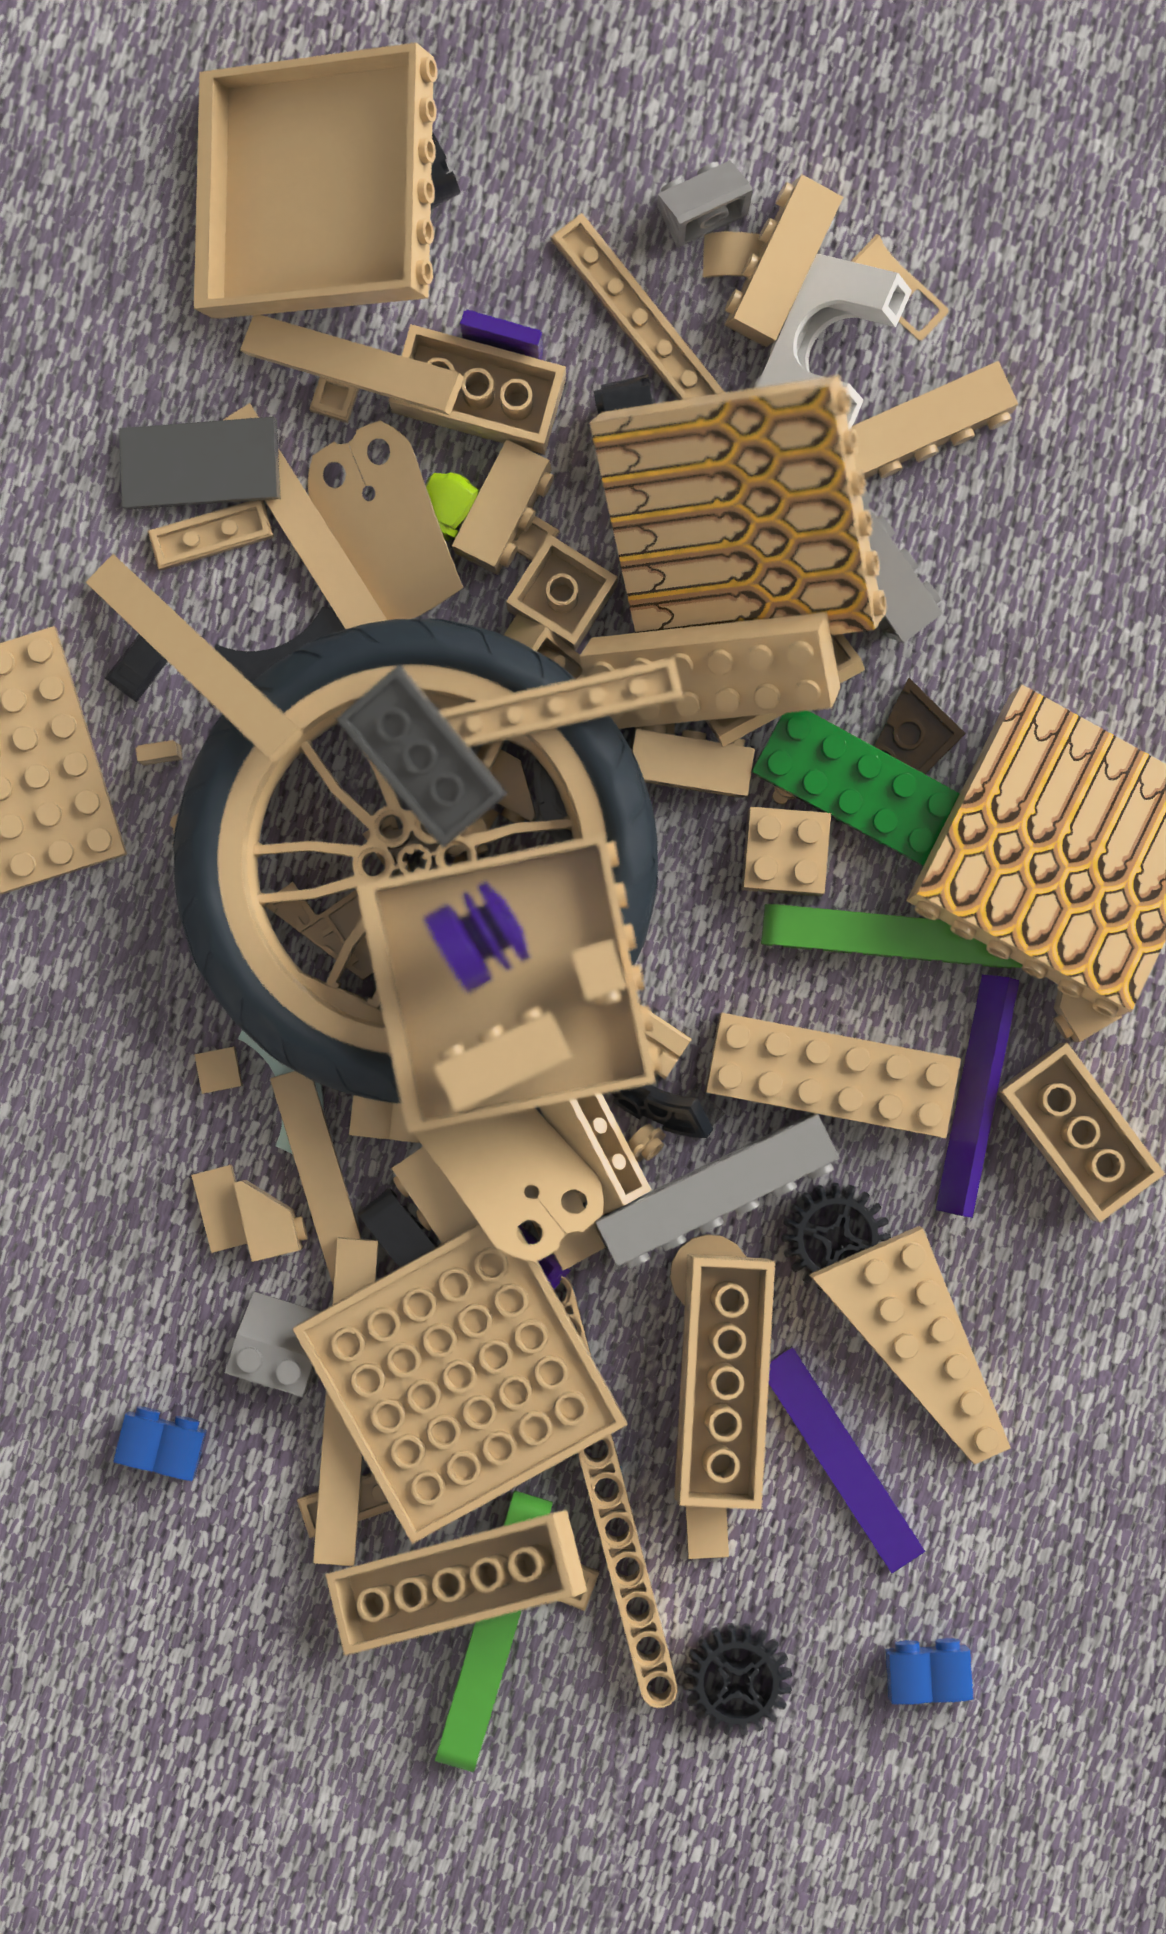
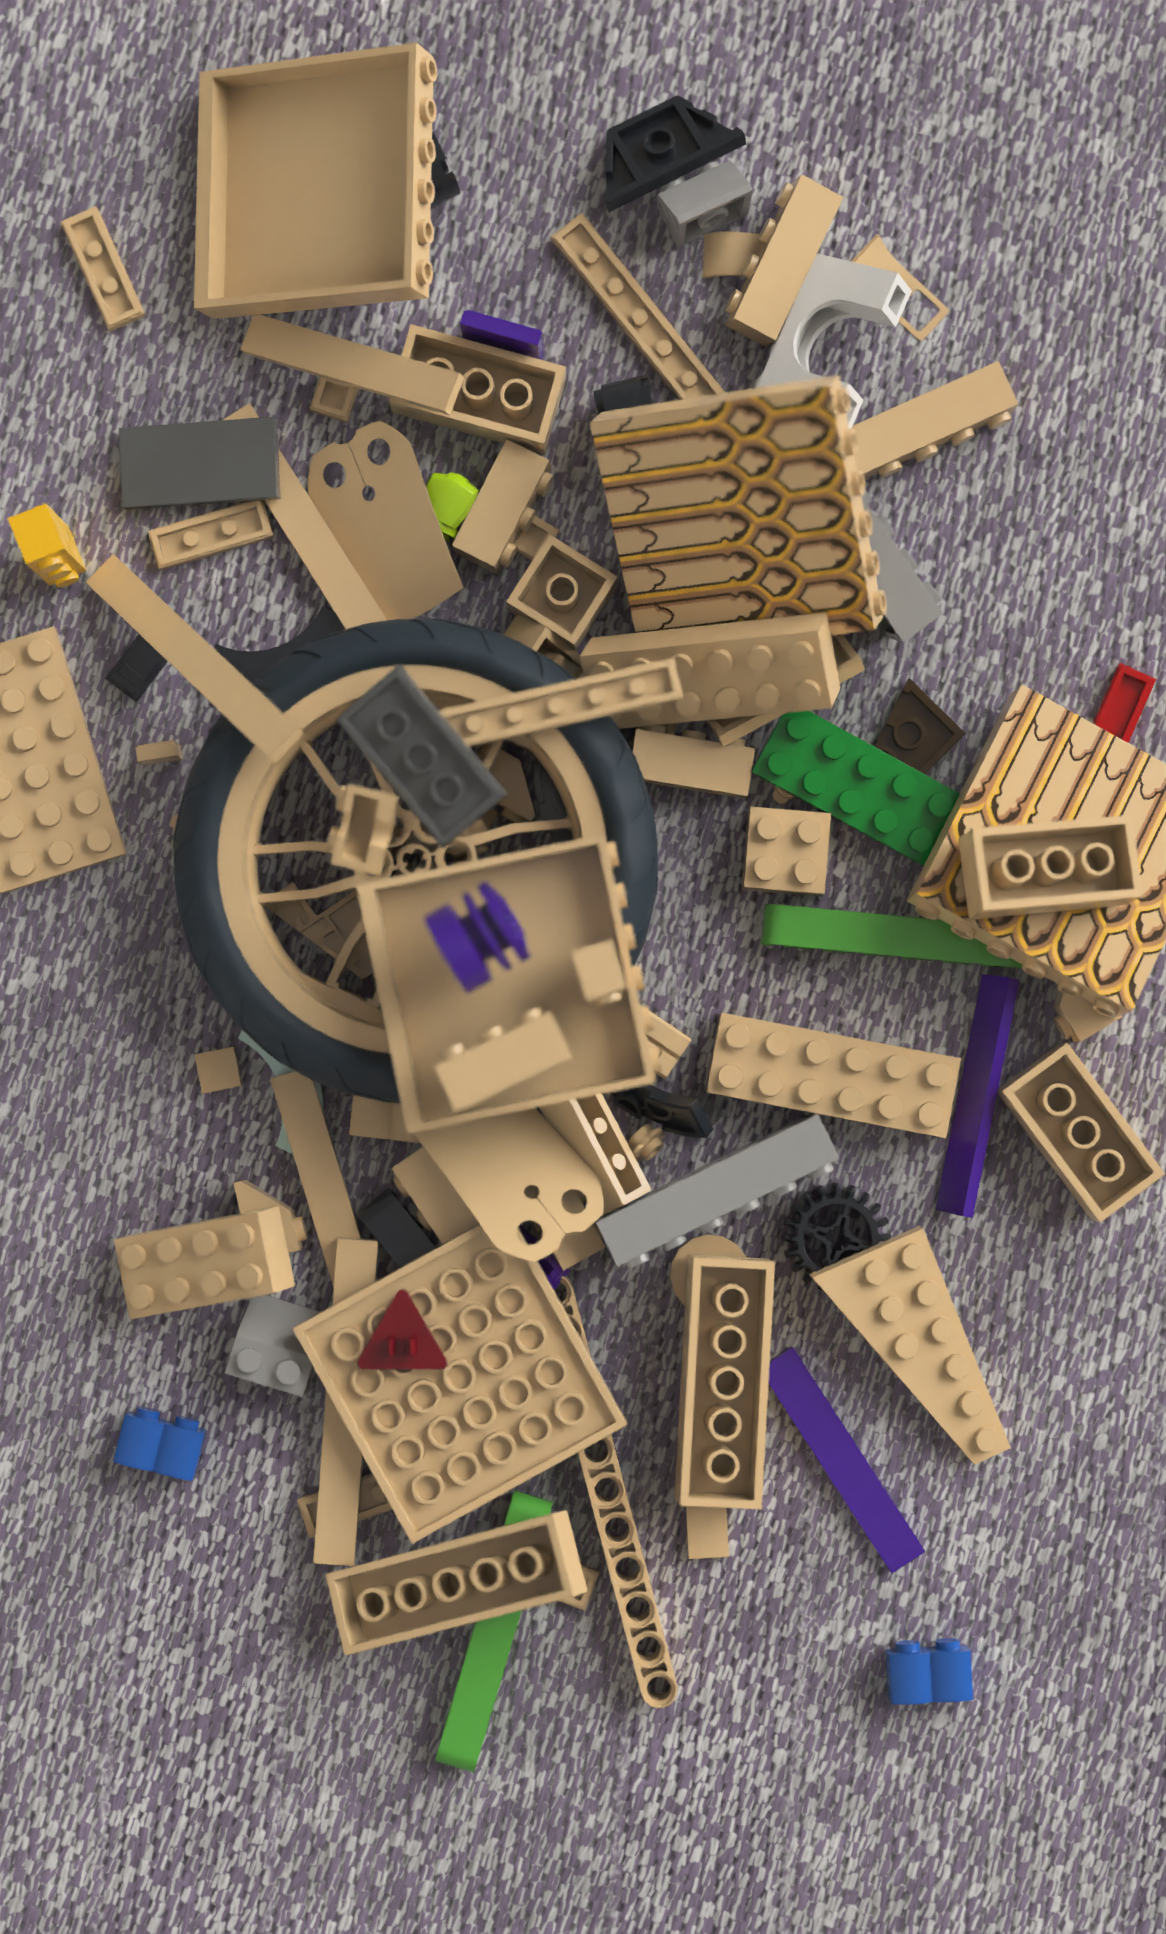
(47, 546): none -> yellow brick
(103, 268): none -> tan tile
(204, 1263): none -> tan brick
(219, 1208): tan tile -> none
(364, 828): none -> tan cylinder
(402, 1340): none -> dark red piece
(662, 148): none -> black wing
(750, 1665): black gear -> none
(1050, 867): none -> tan brick
(1124, 702): none -> red tile

